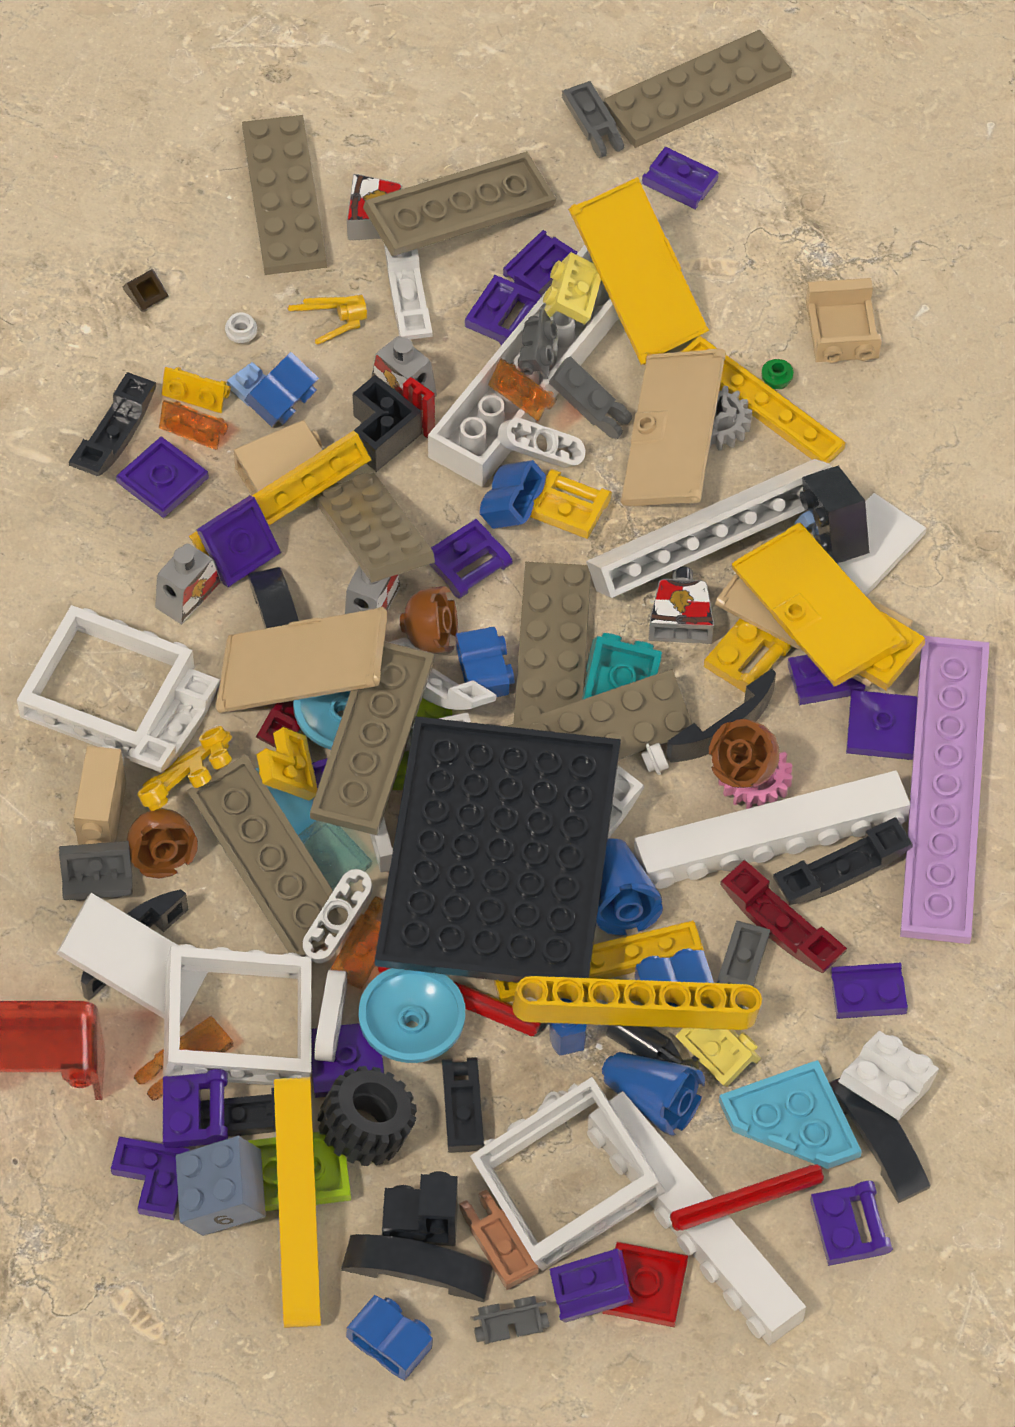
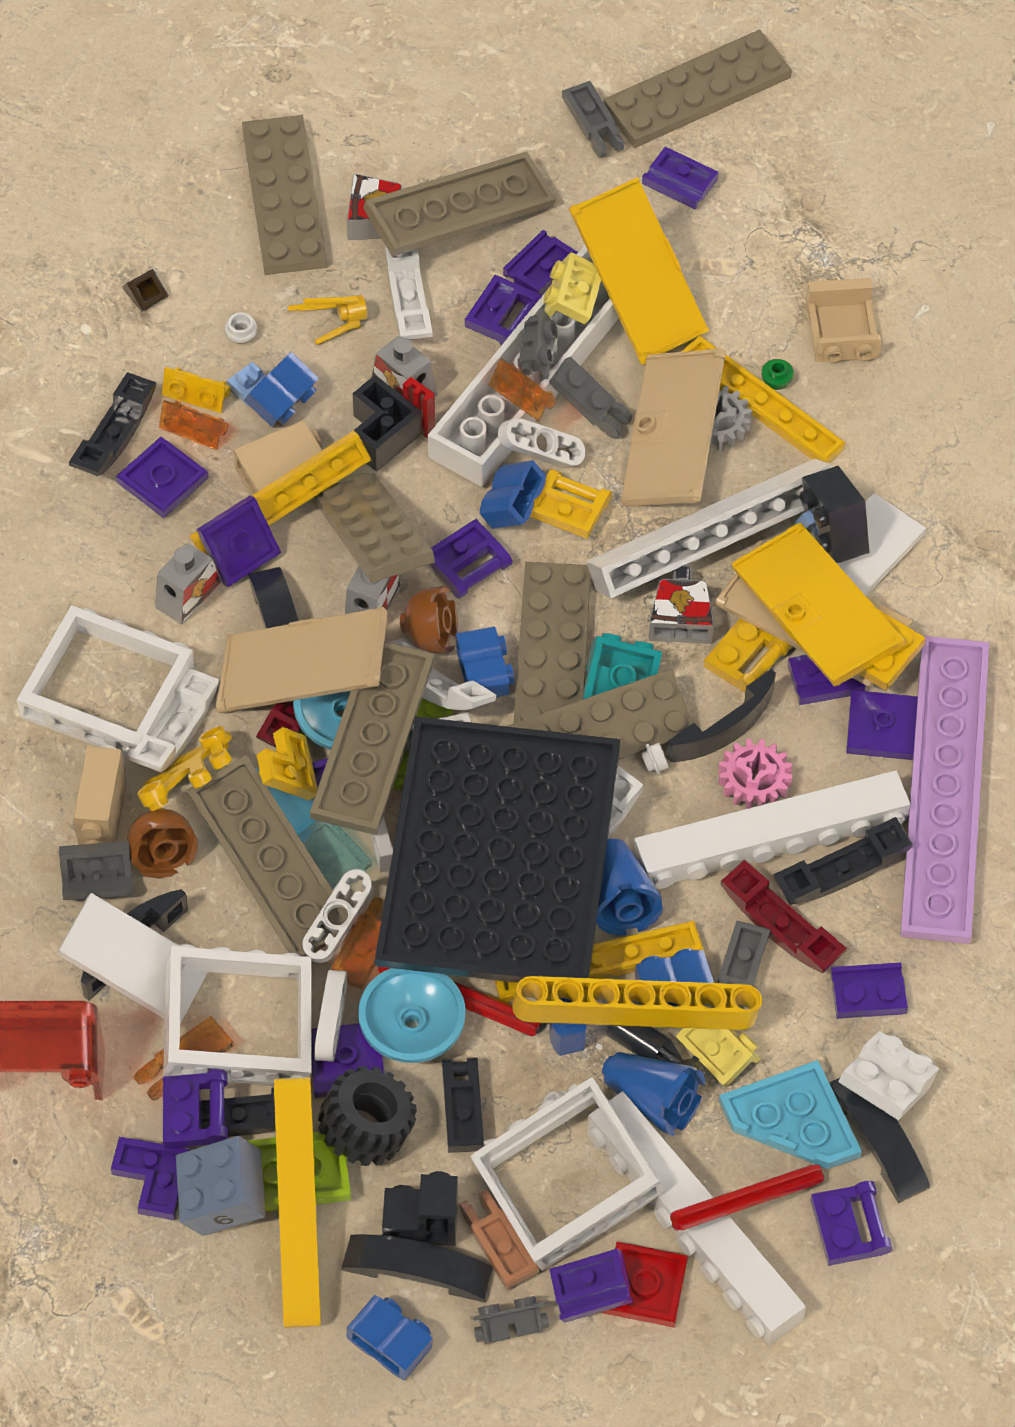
(744, 753): dark orange cylinder -> none

